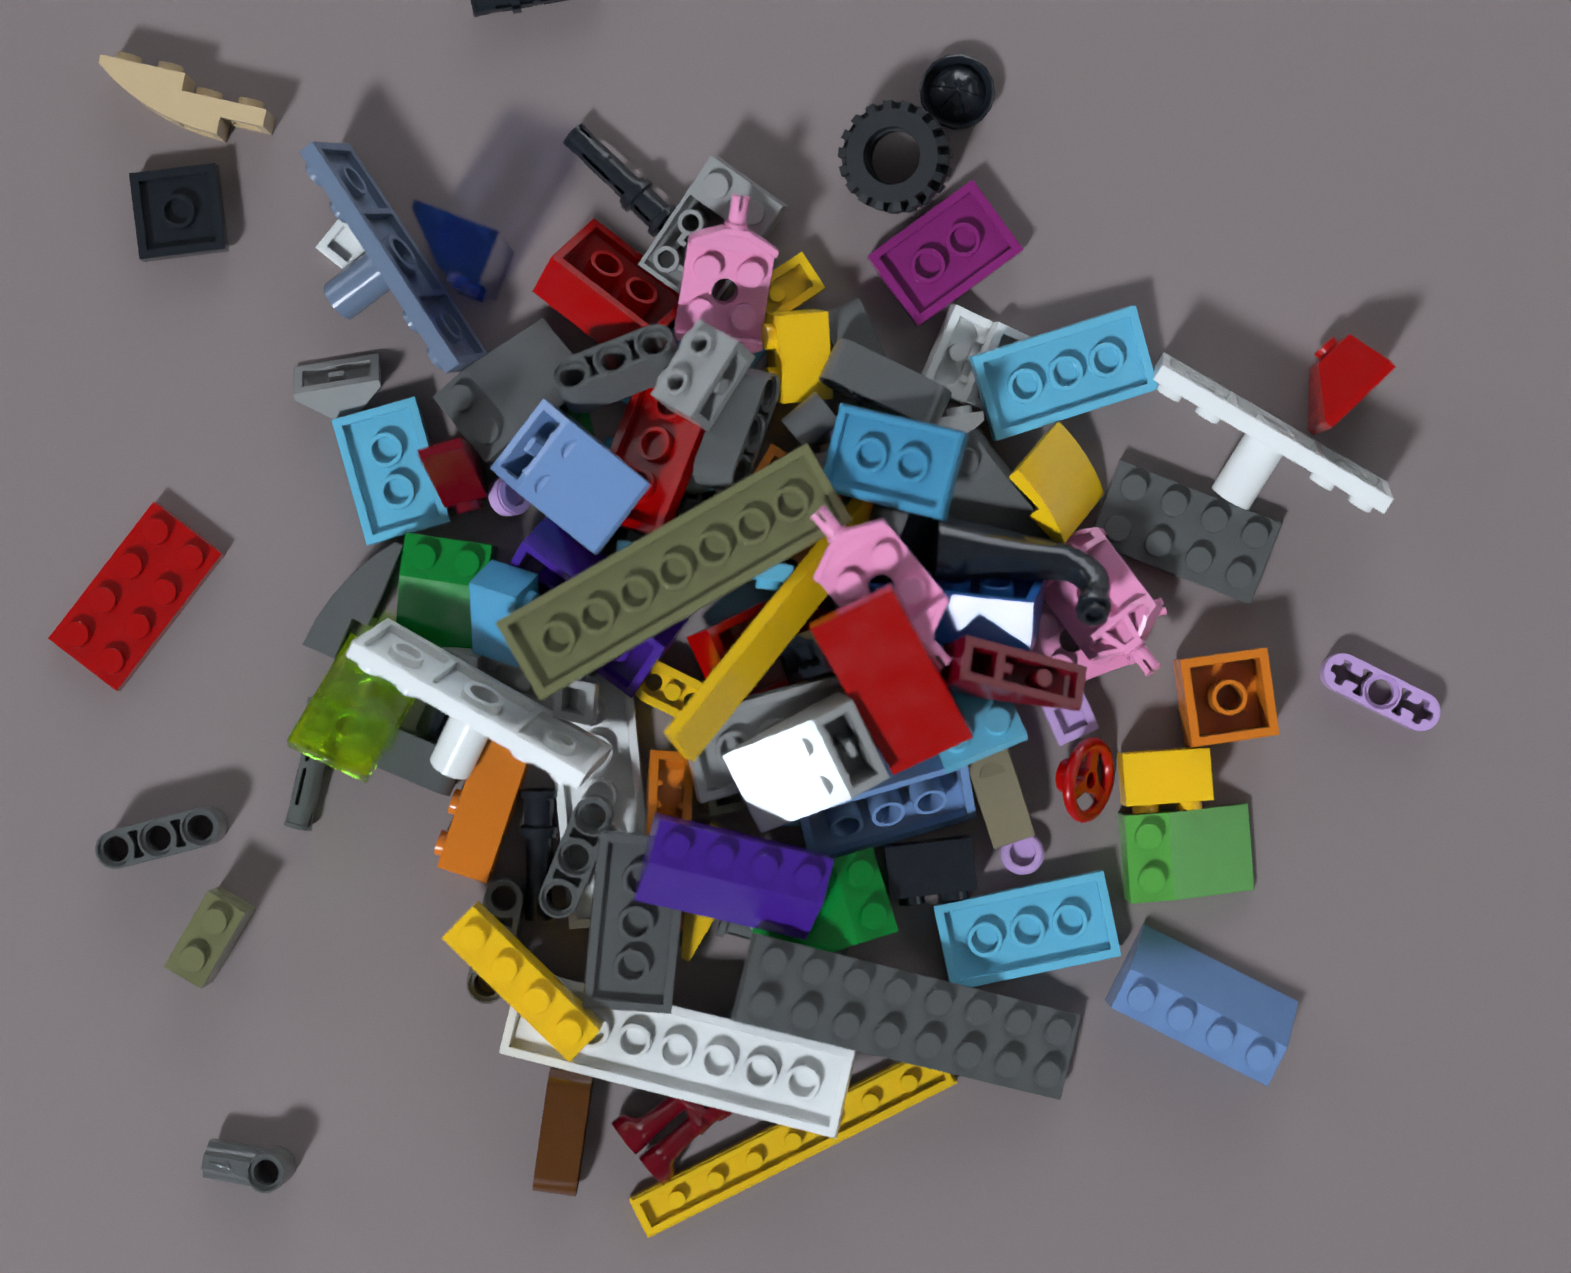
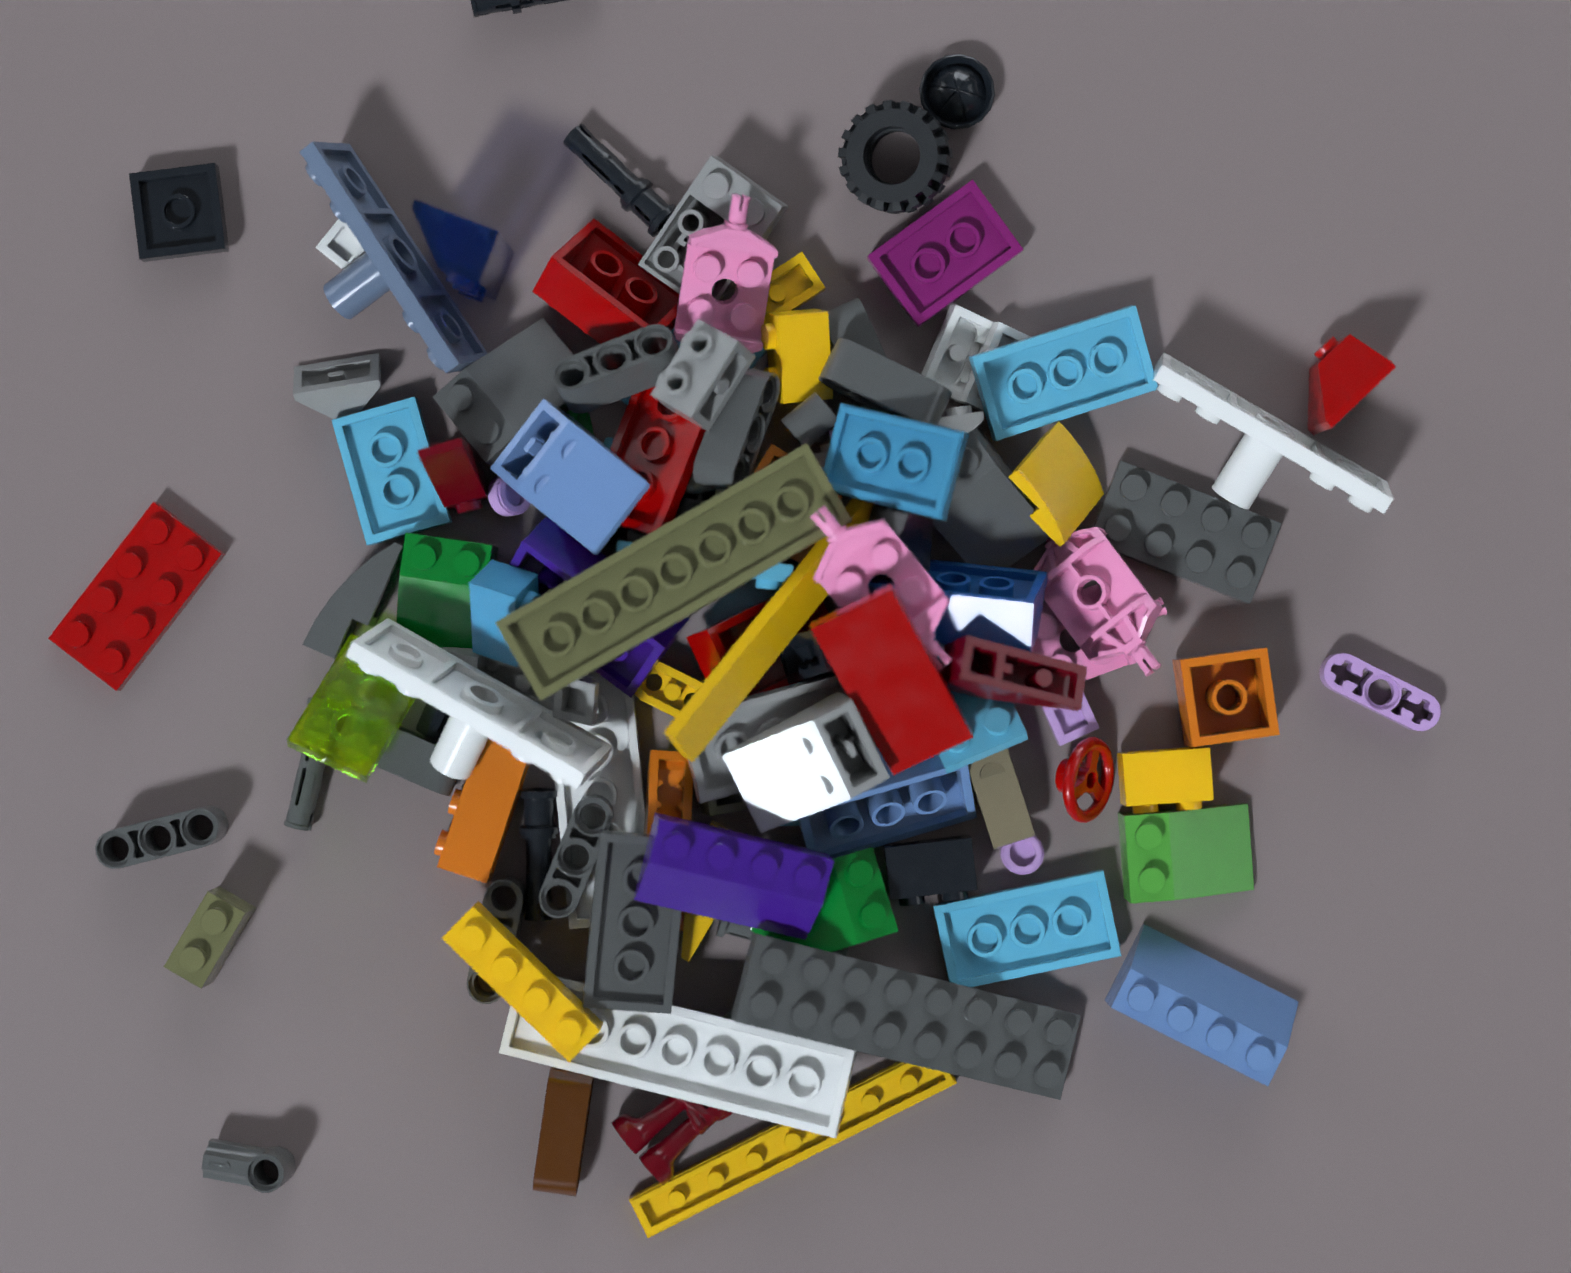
(172, 96): tan slope -> none
(984, 551): black animal -> none

